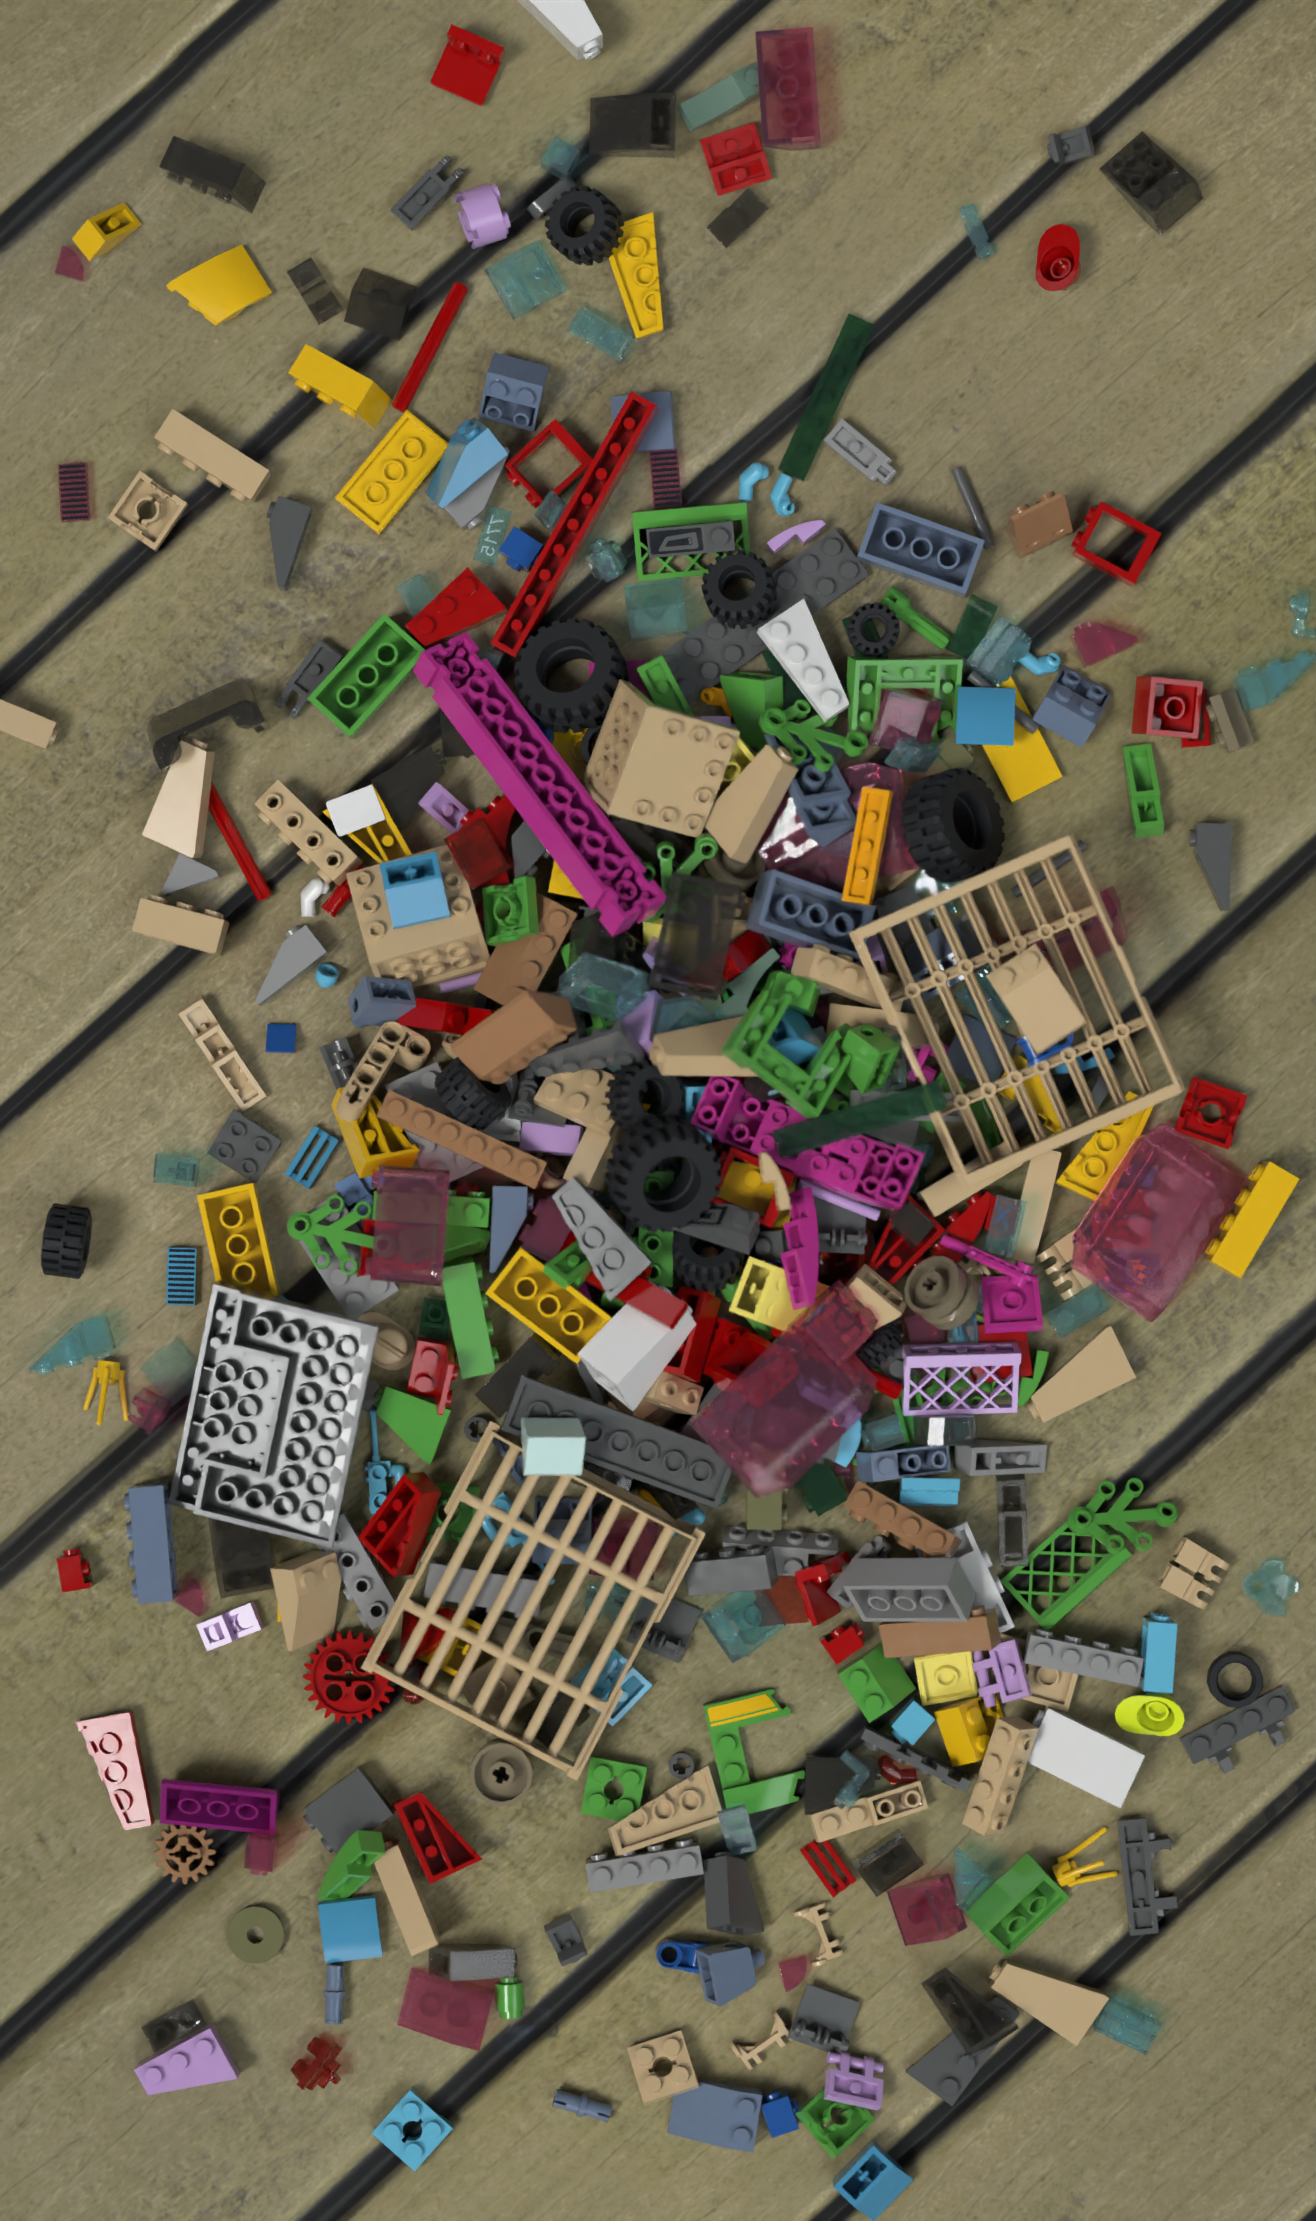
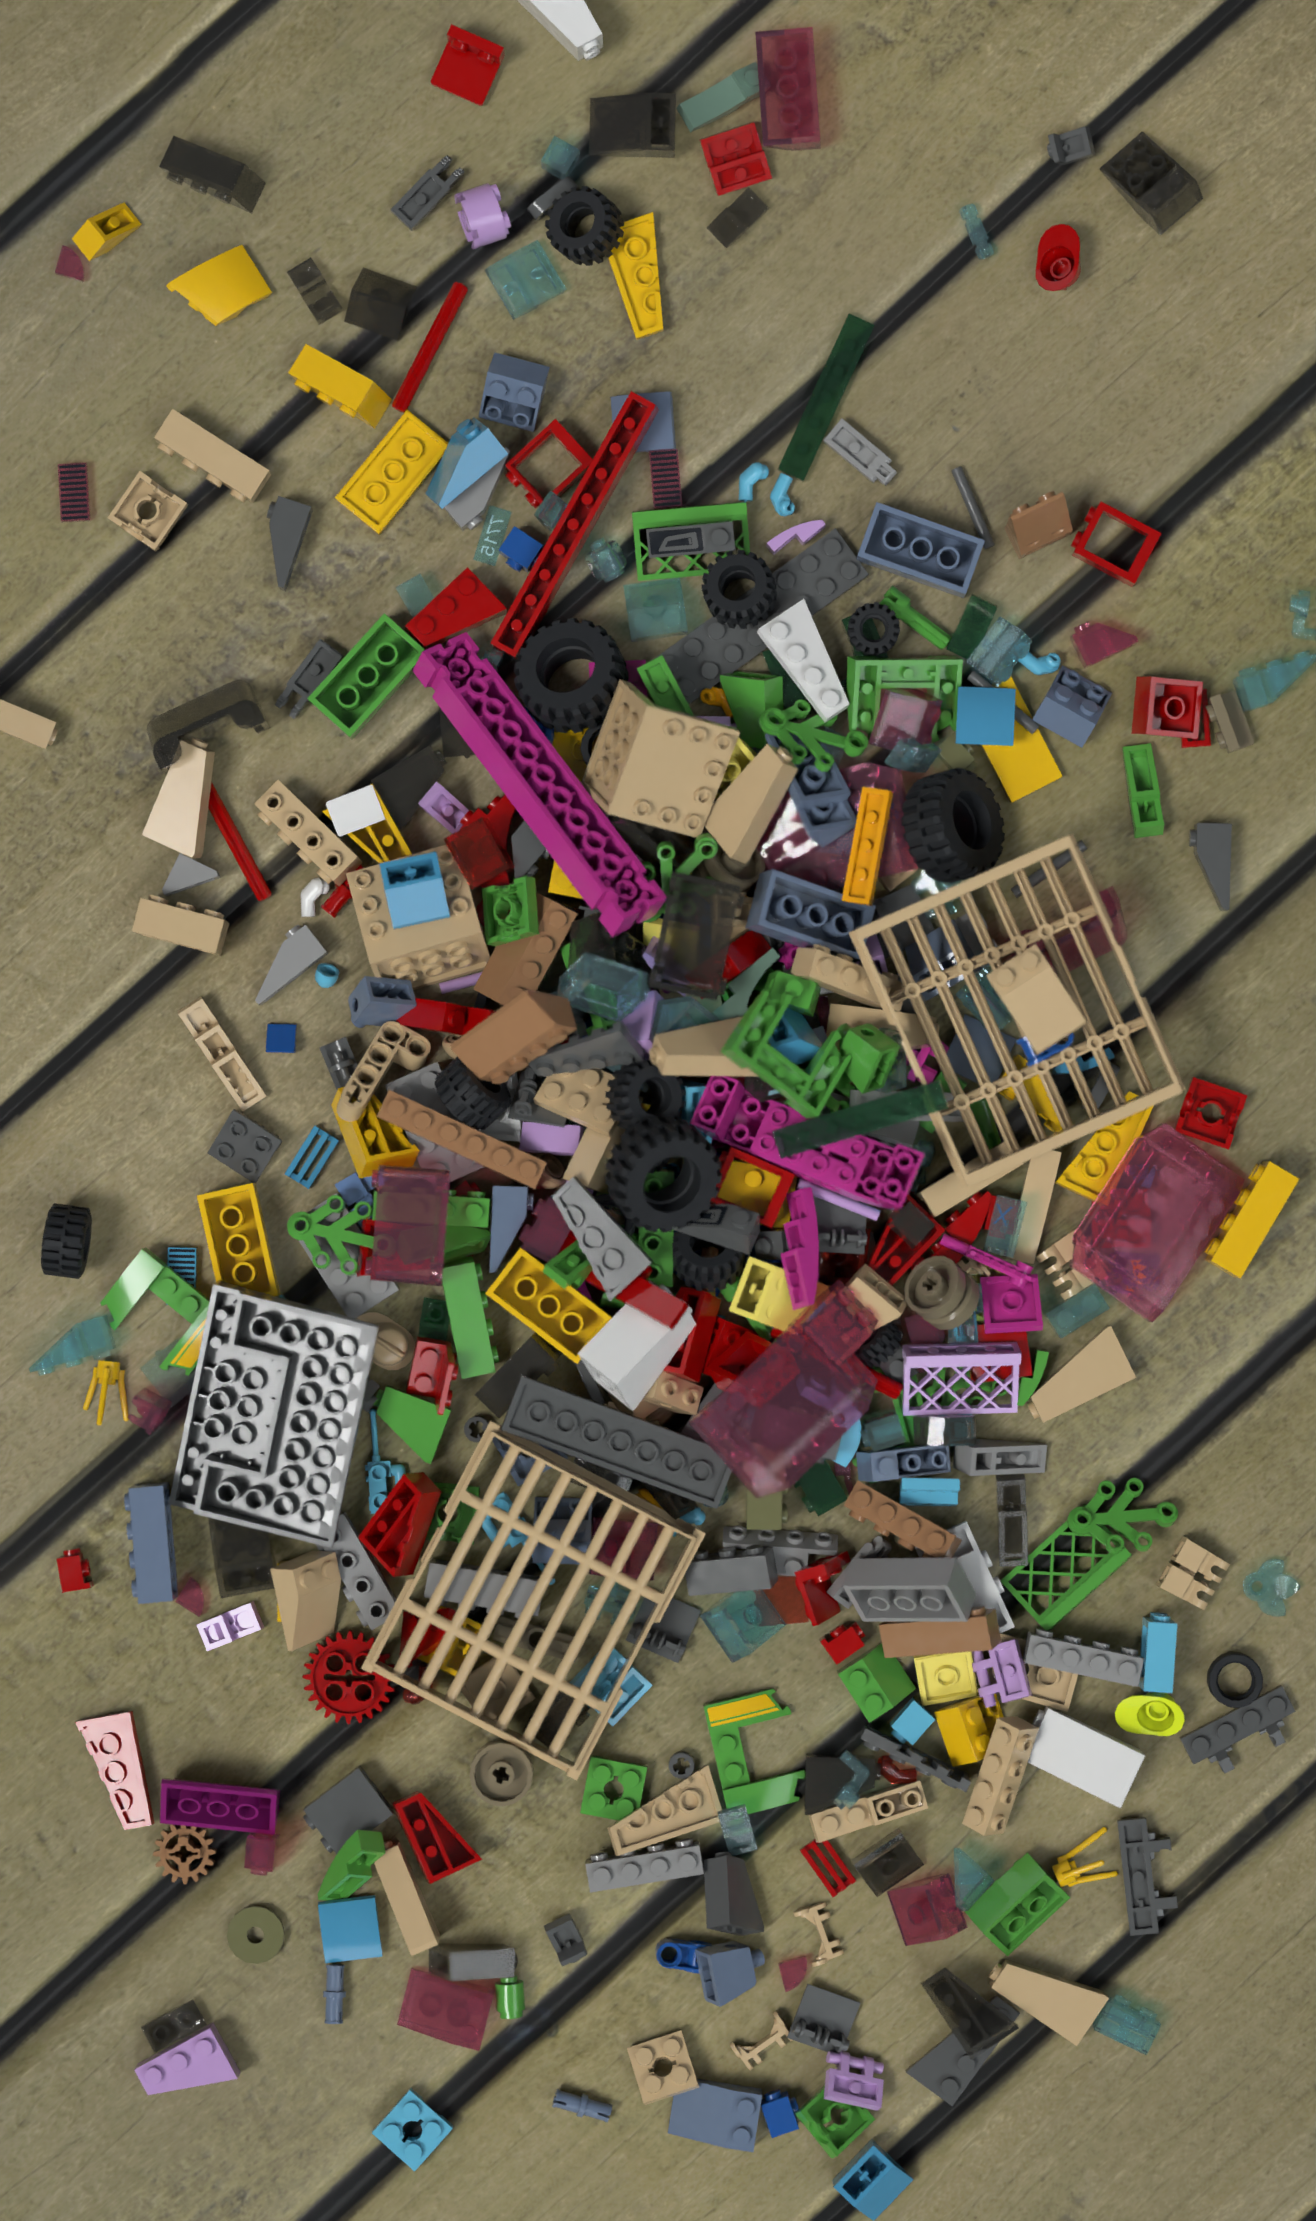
(152, 1273): none -> bright green wedge
(176, 1170): clear light blue slope -> none
(321, 2069): clear red hips -> none
(552, 1446): light aqua slope -> none
(600, 333): clear light blue slope -> none
(770, 1173): tan slope -> none

